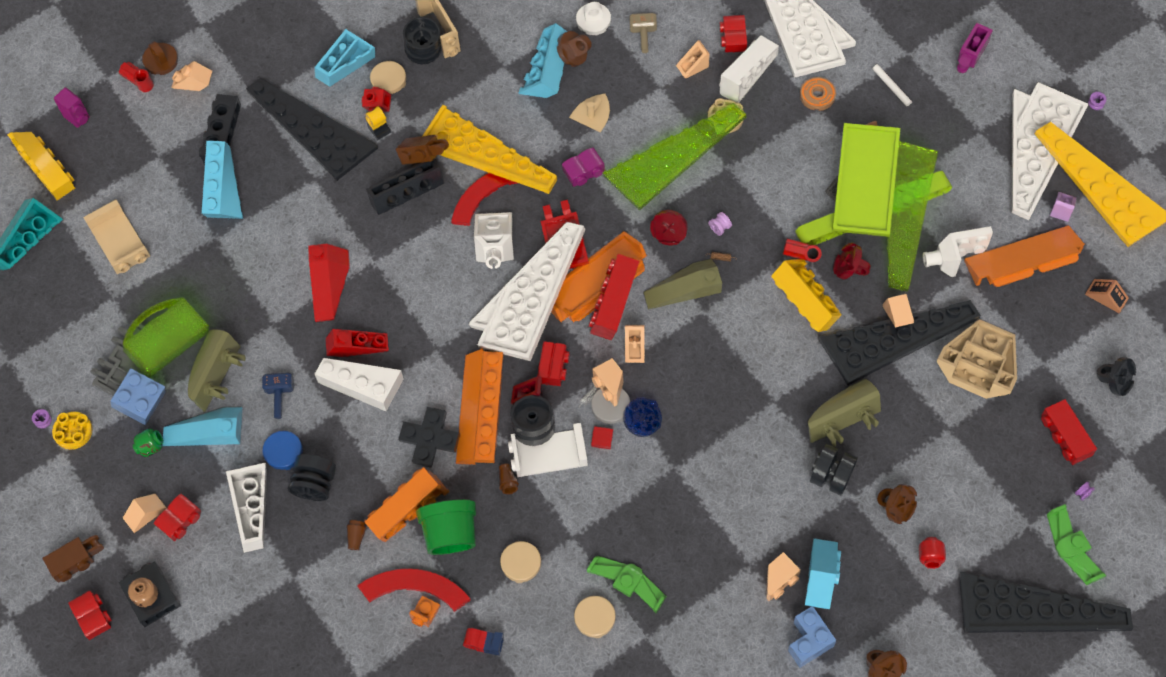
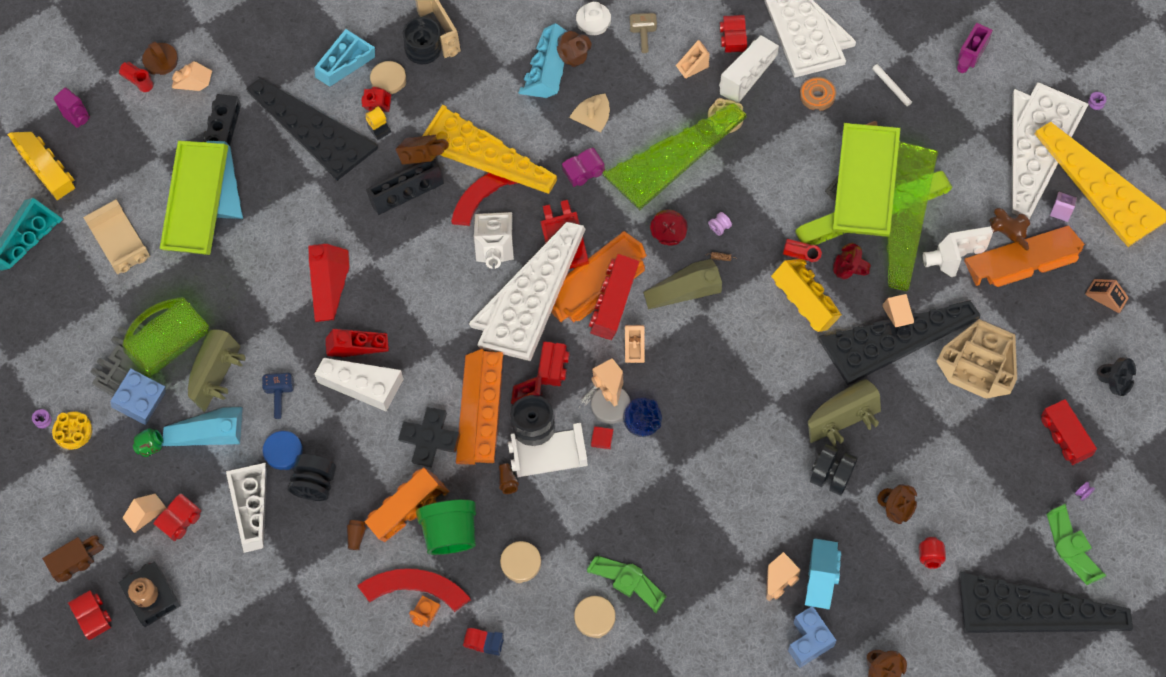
(194, 197): none -> lime tile
(1013, 228): none -> reddish brown animal

